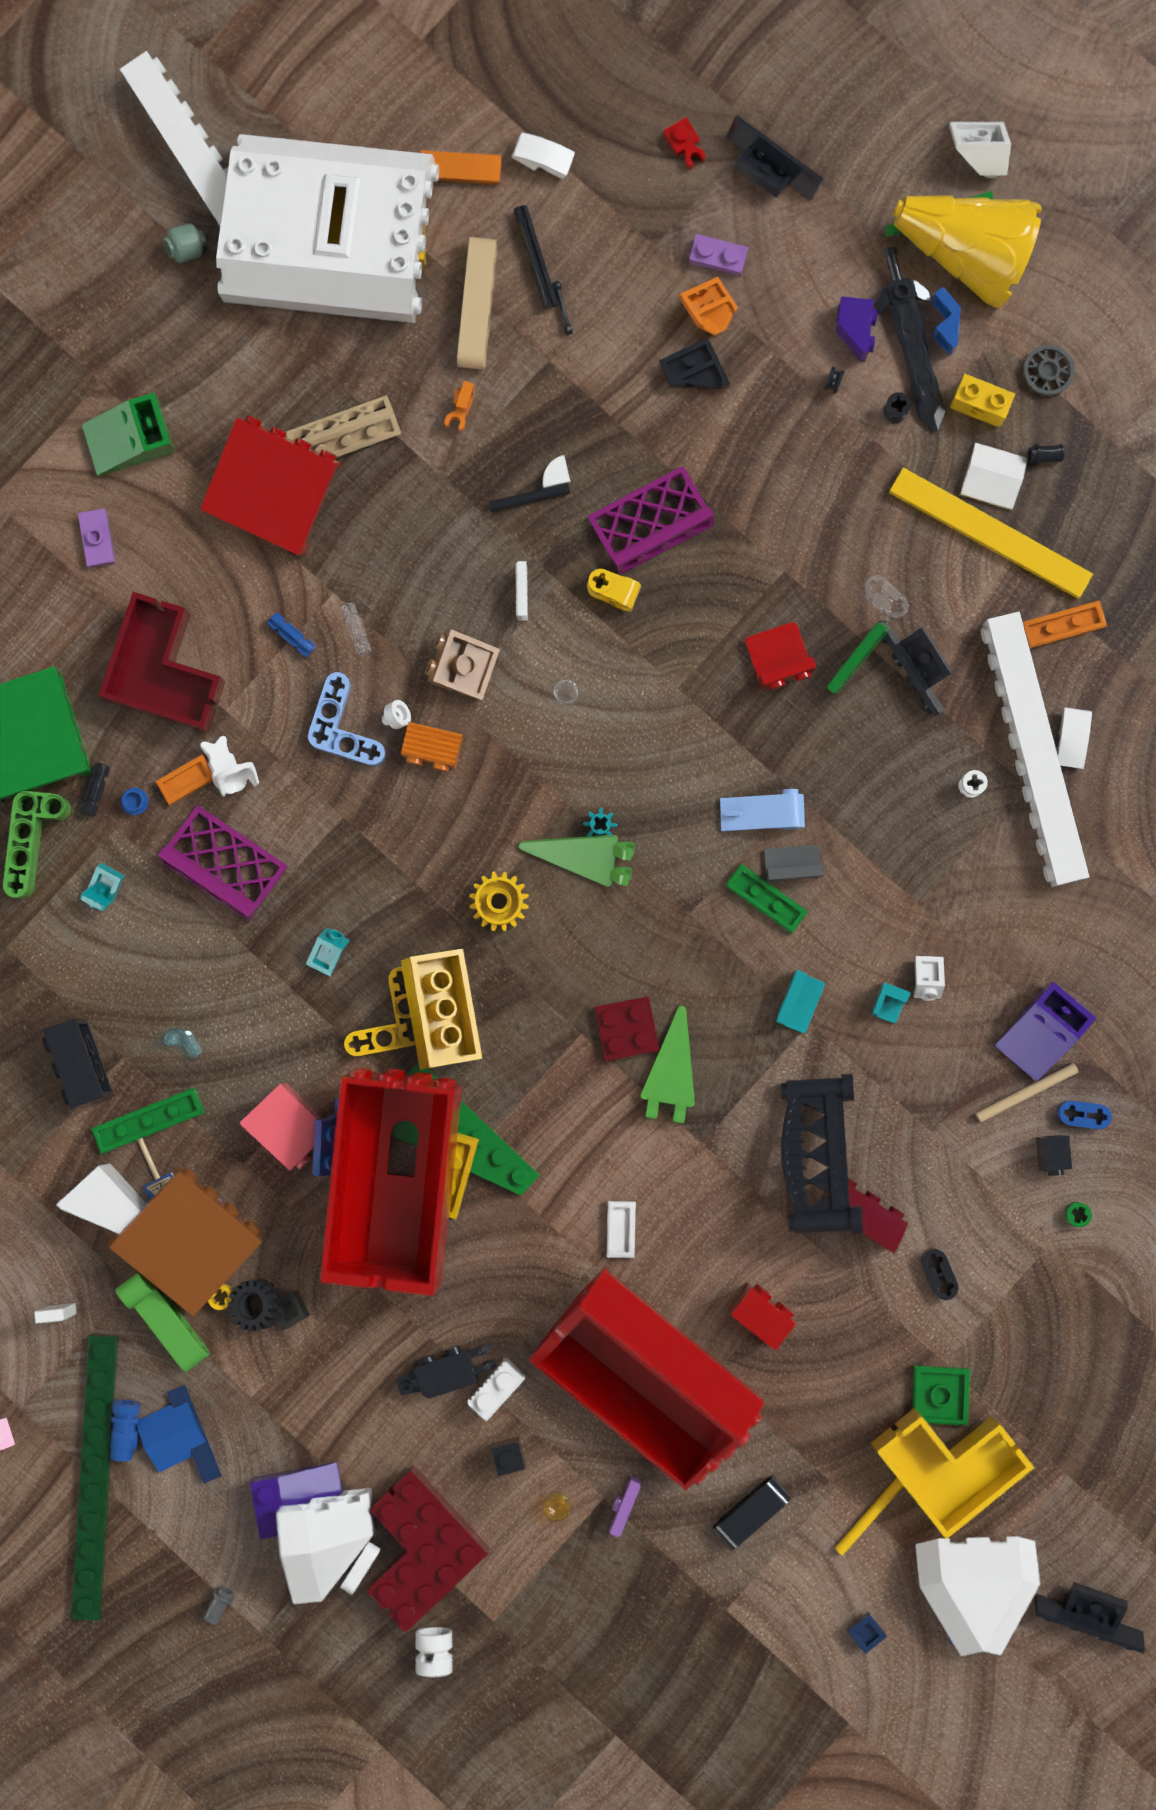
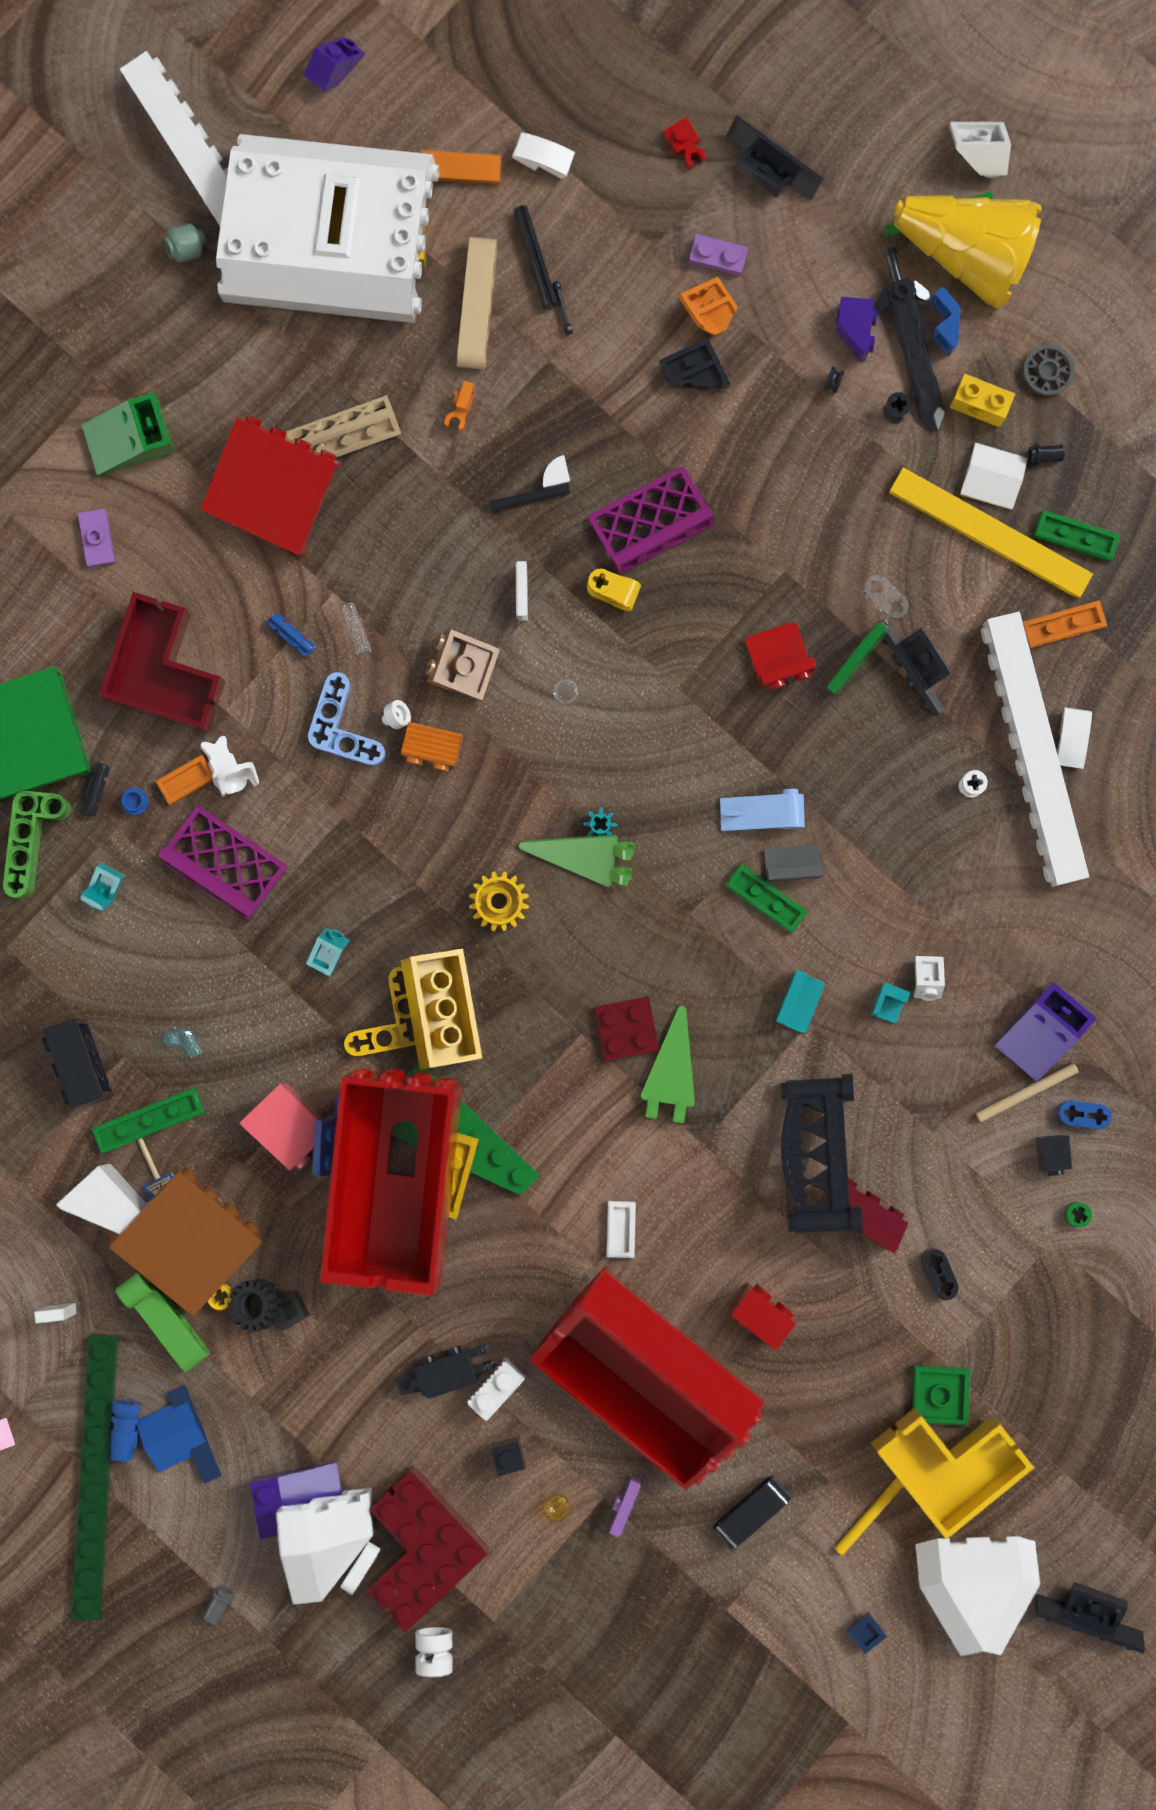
(333, 63): none -> dark purple slope
(1076, 535): none -> green tile

